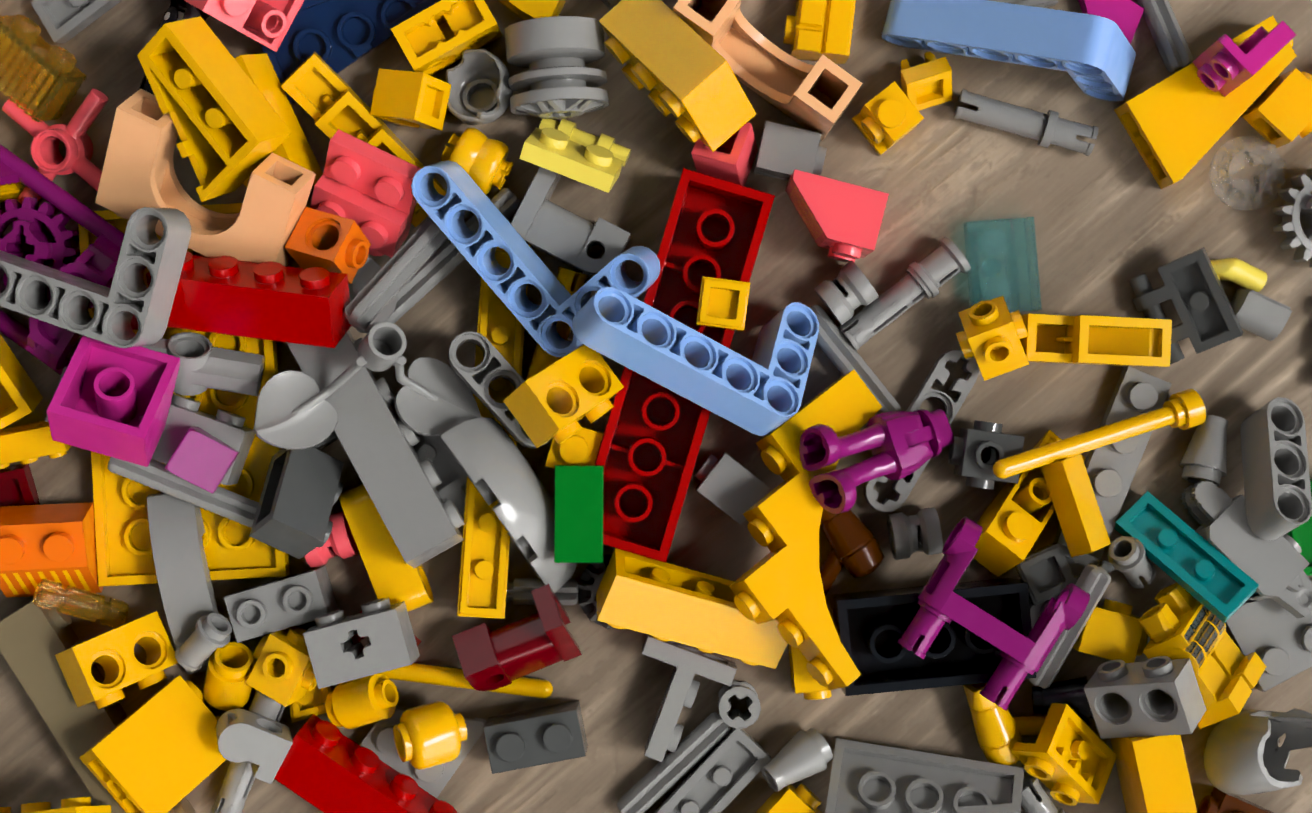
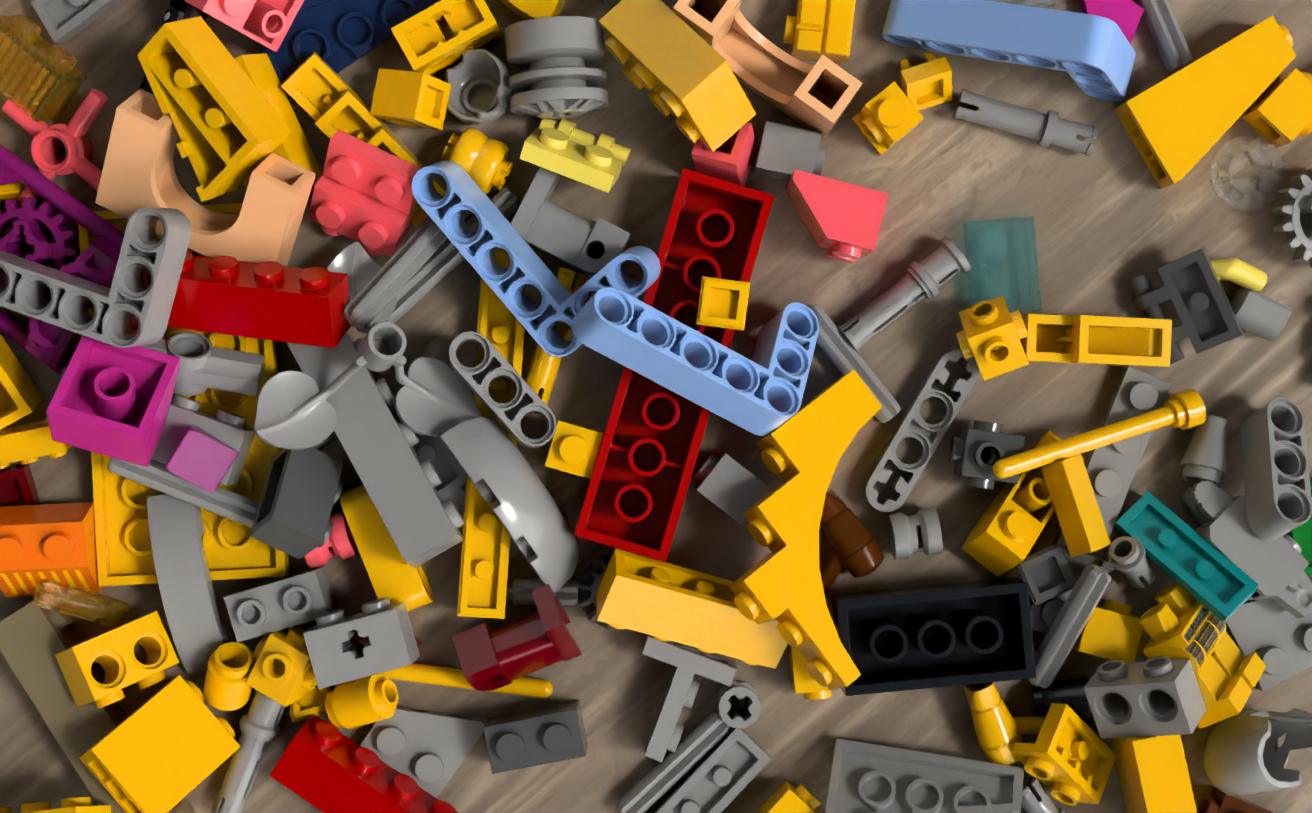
(210, 633): light grey pin -> none
(253, 738): light grey leg -> none
(328, 243): orange brick -> none
(429, 735): yellow head -> none
(564, 394): yellow brick -> none
(579, 513): green tile -> none
(799, 759): light grey cone -> none
(854, 284): light grey wheel -> none
(898, 444): magenta piece -> none
(1019, 653): magenta connector -> none
(1227, 66): dark pink bracket -> none

